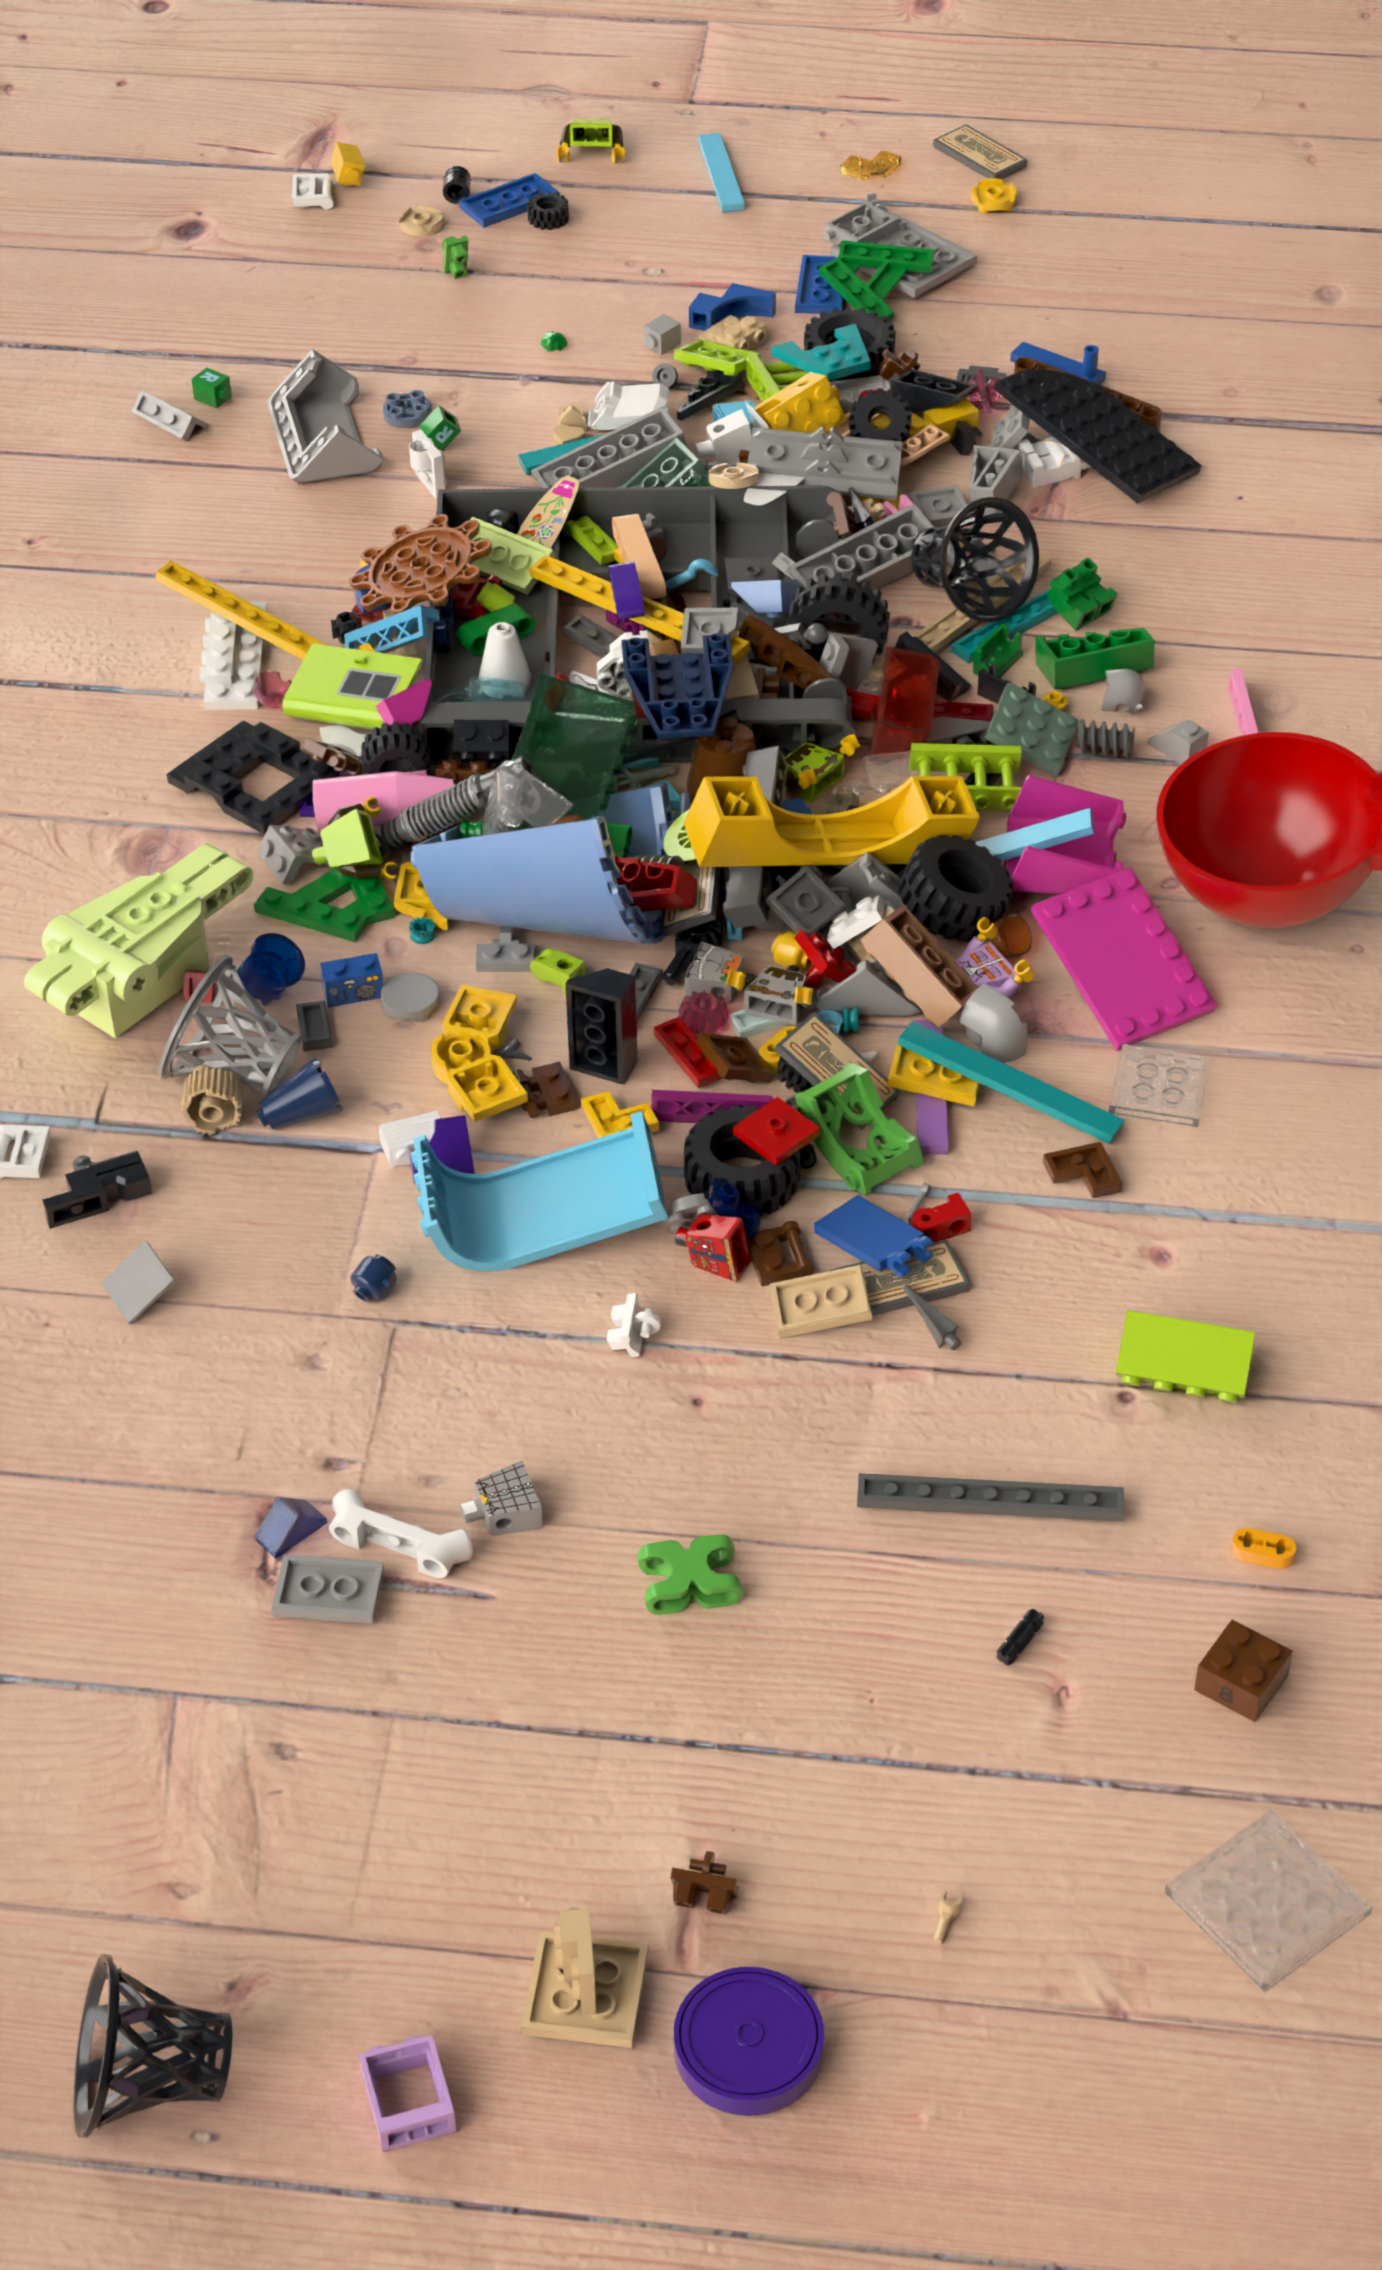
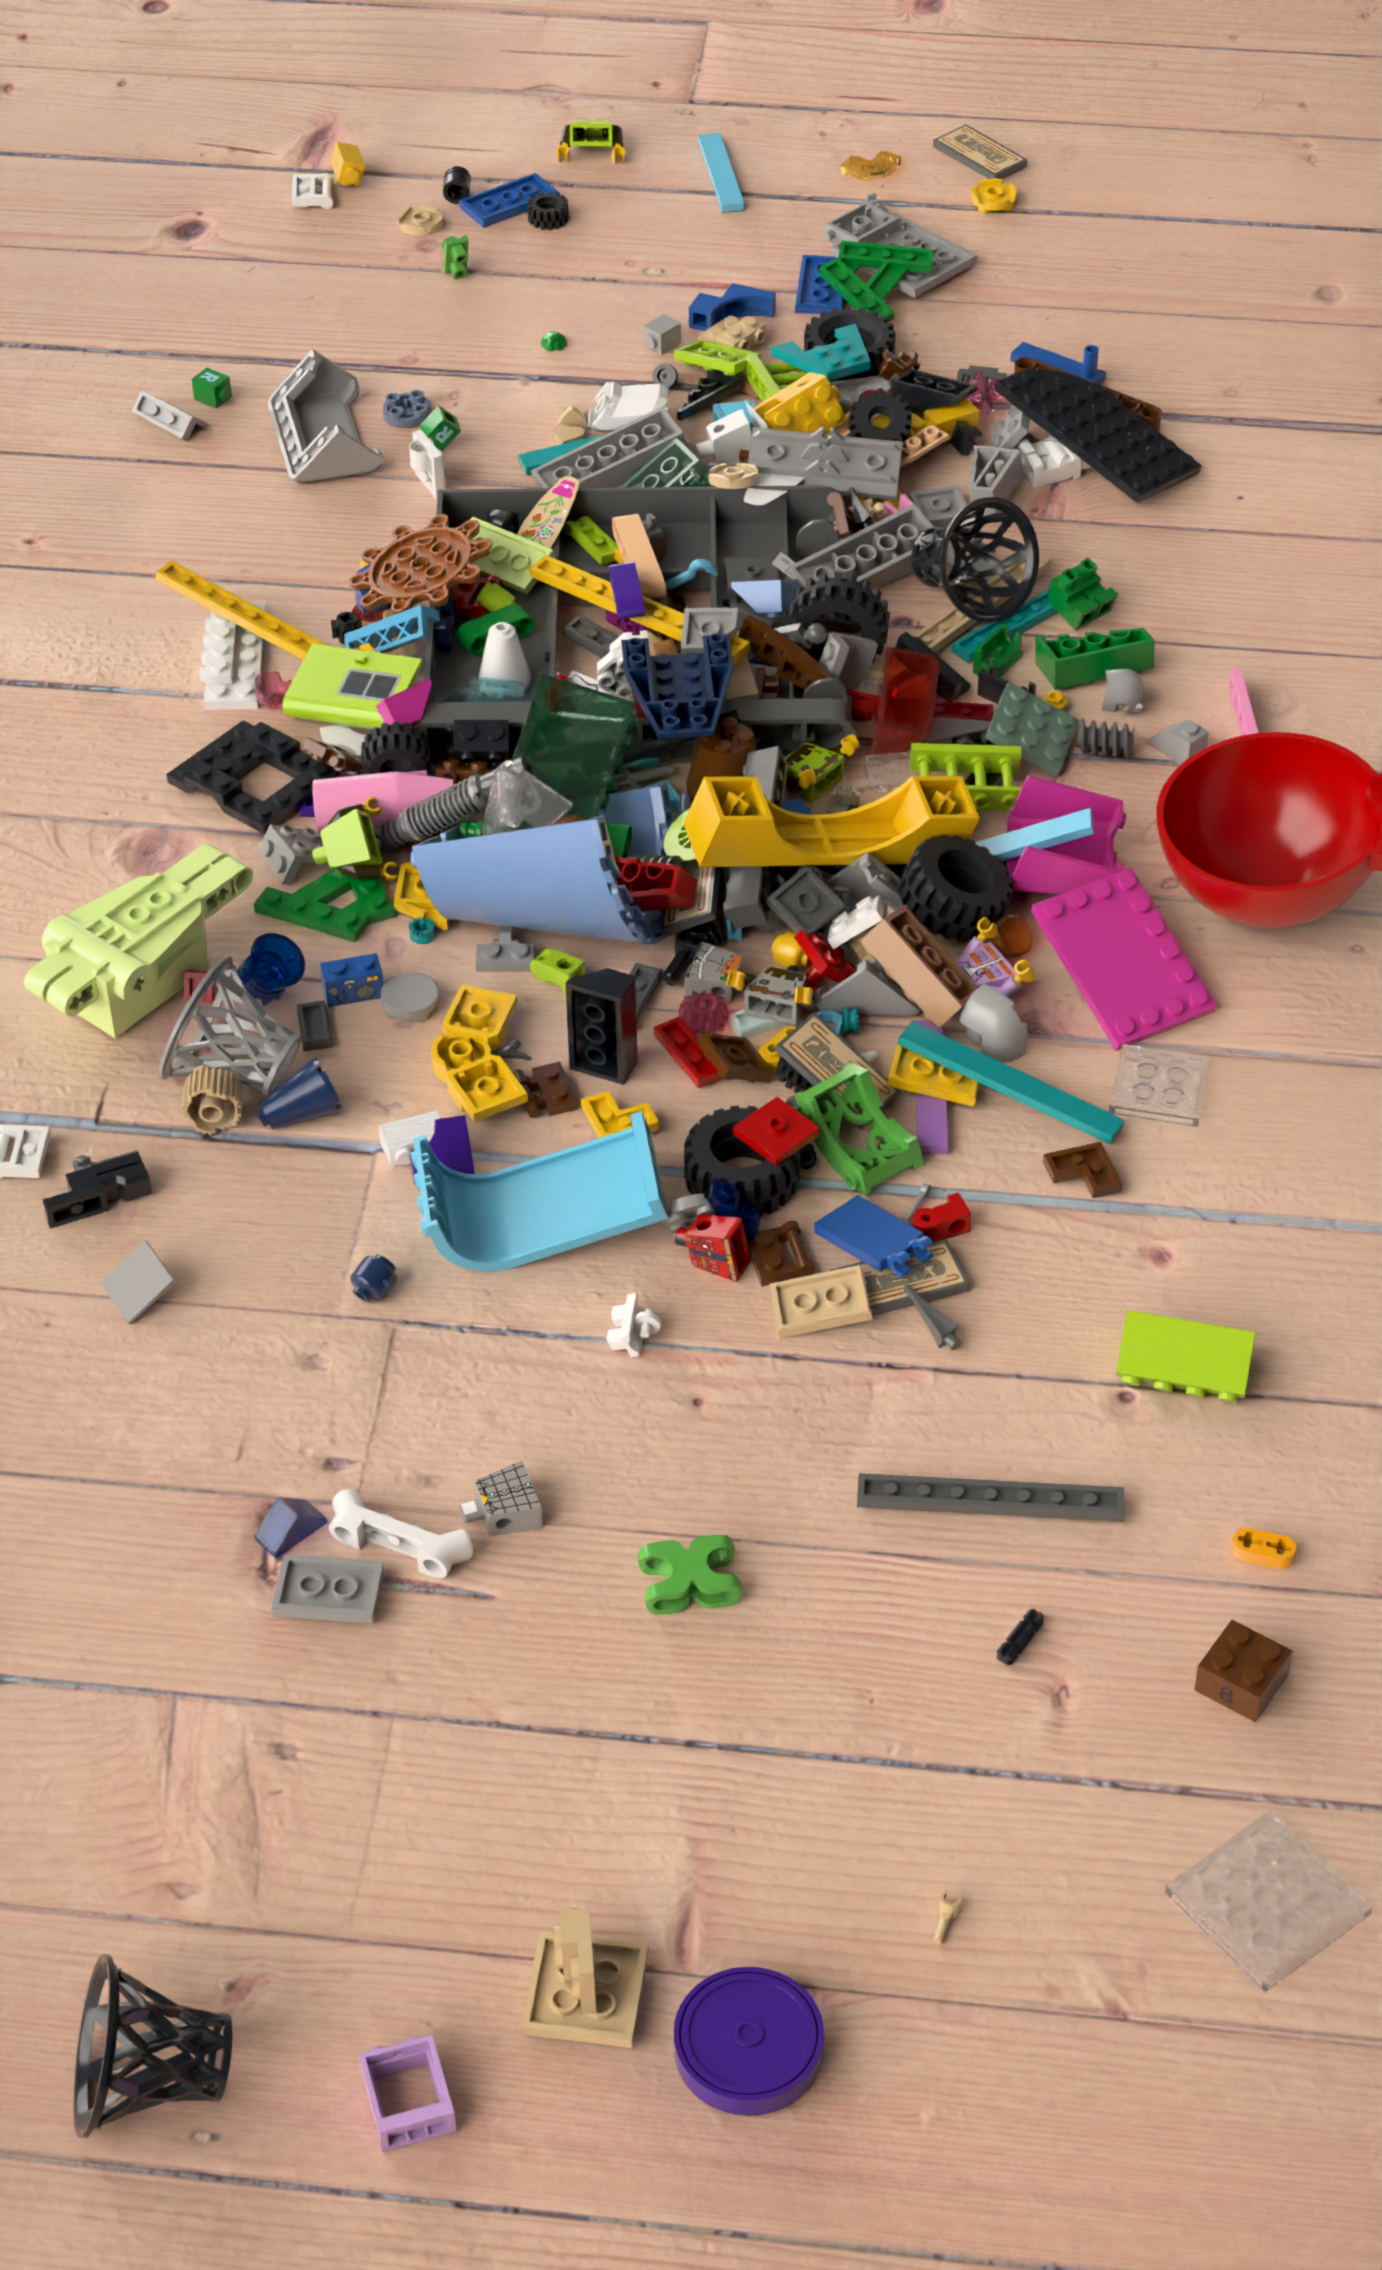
(692, 1106): magenta fence -> none
(719, 1888): reddish brown hips -> none

